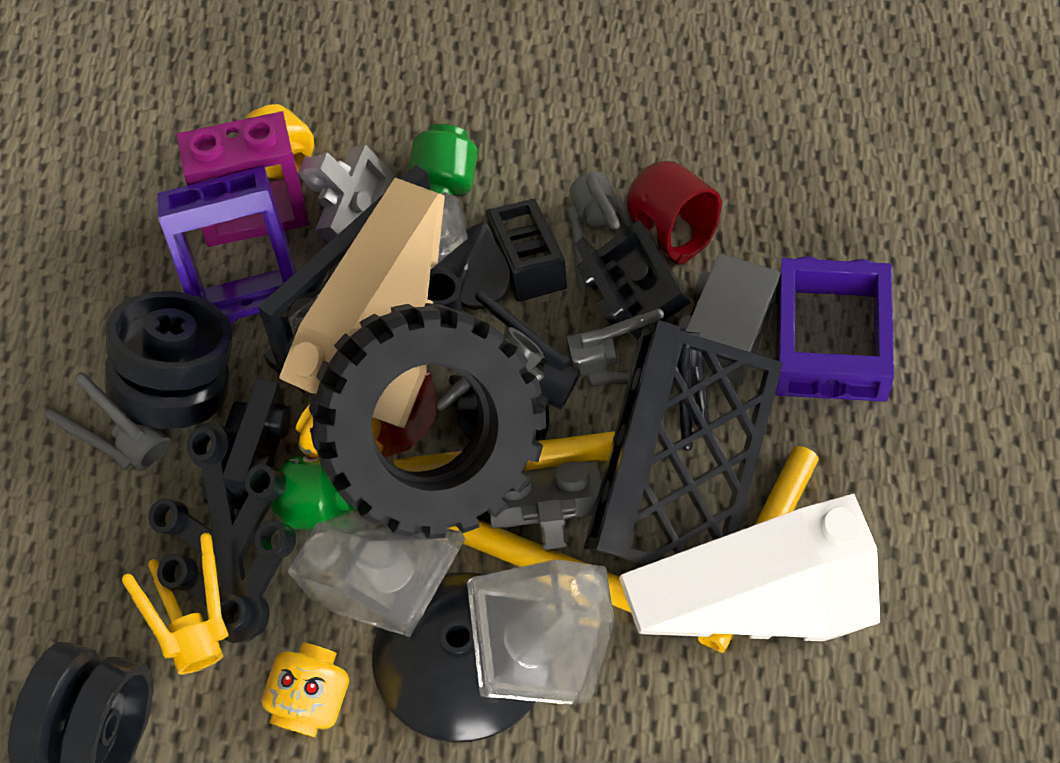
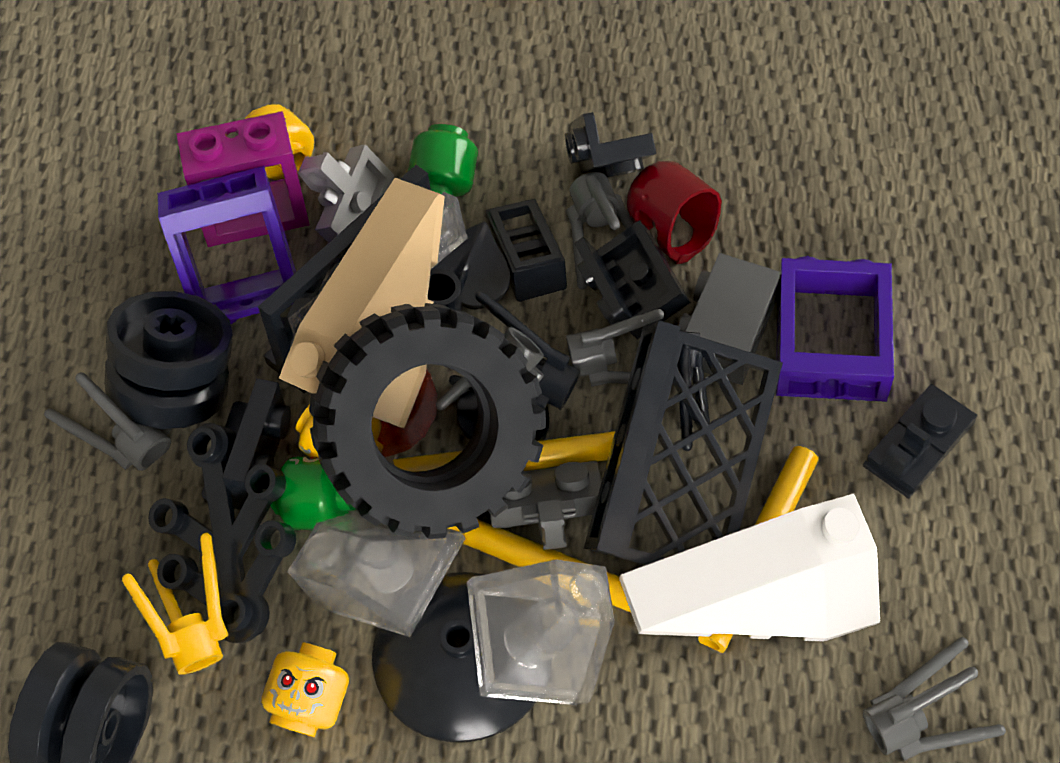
(615, 157): none -> black bracket
(898, 719): none -> dark grey plant
(920, 441): none -> black plate

